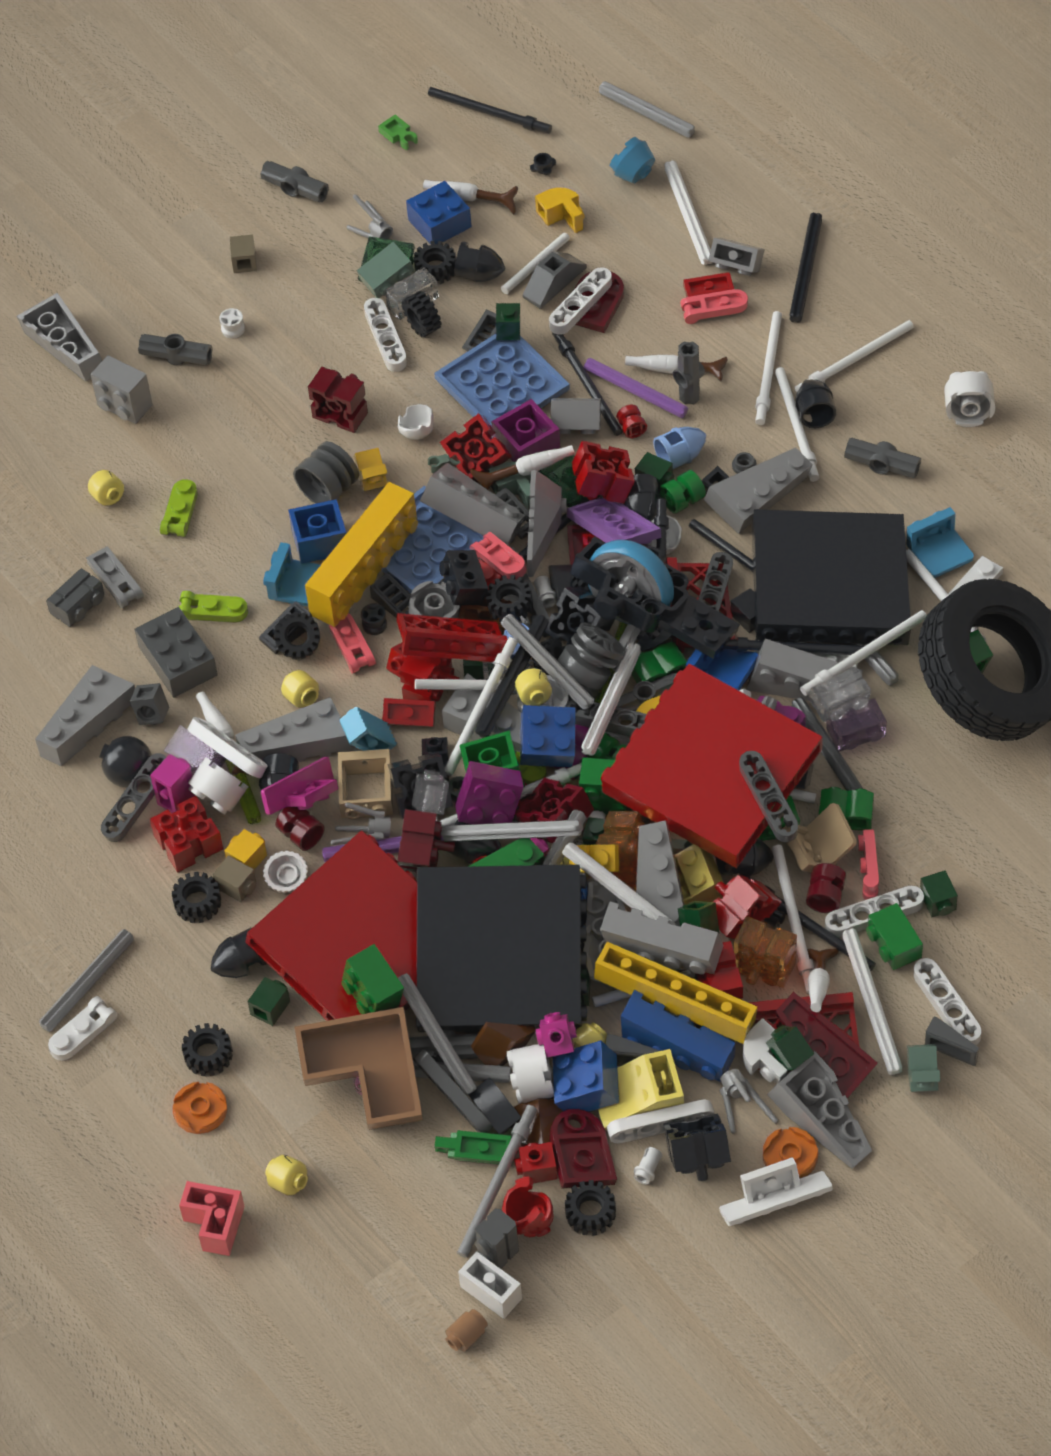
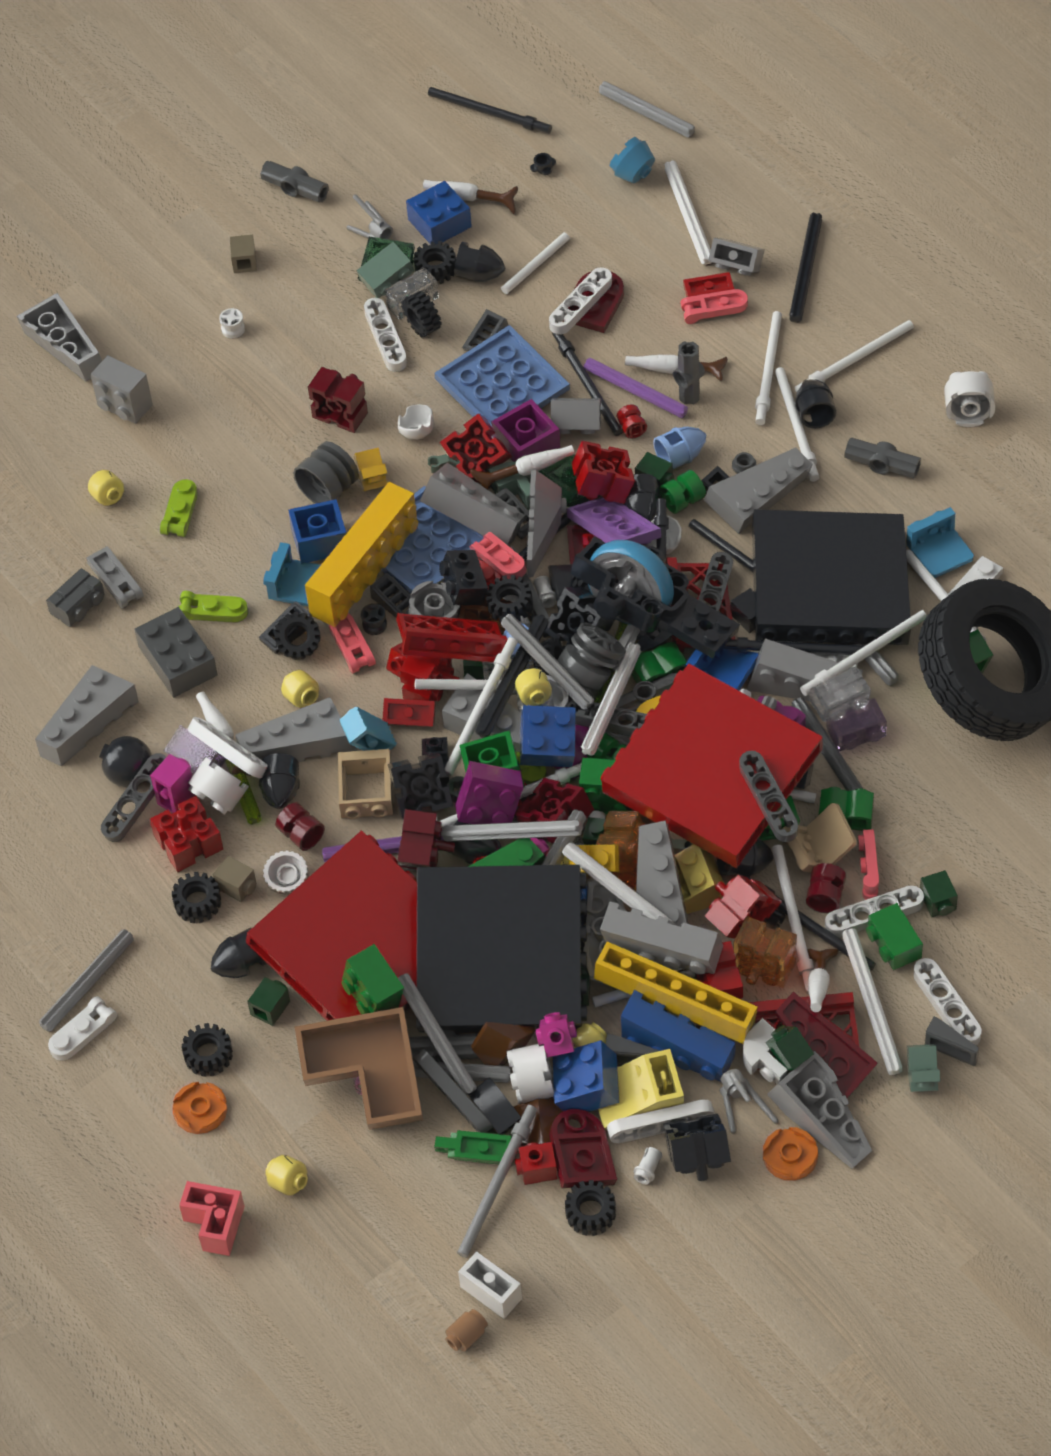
(149, 704): dark grey brick -> none
(175, 349): dark grey piece -> none
(247, 848): yellow brick -> none
(301, 788): dark pink bracket -> none
(377, 827): light grey plant -> none
(397, 130): bright green plate -> none
(430, 792): clear brick -> none
(497, 1238): dark grey brick -> none
(507, 321): dark green brick -> none
(528, 1209): red helmet -> none
(551, 277): dark grey slope -> none
(558, 205): yellow brick -> none
(699, 914): dark green brick -> none
(773, 1189): white bracket -> none

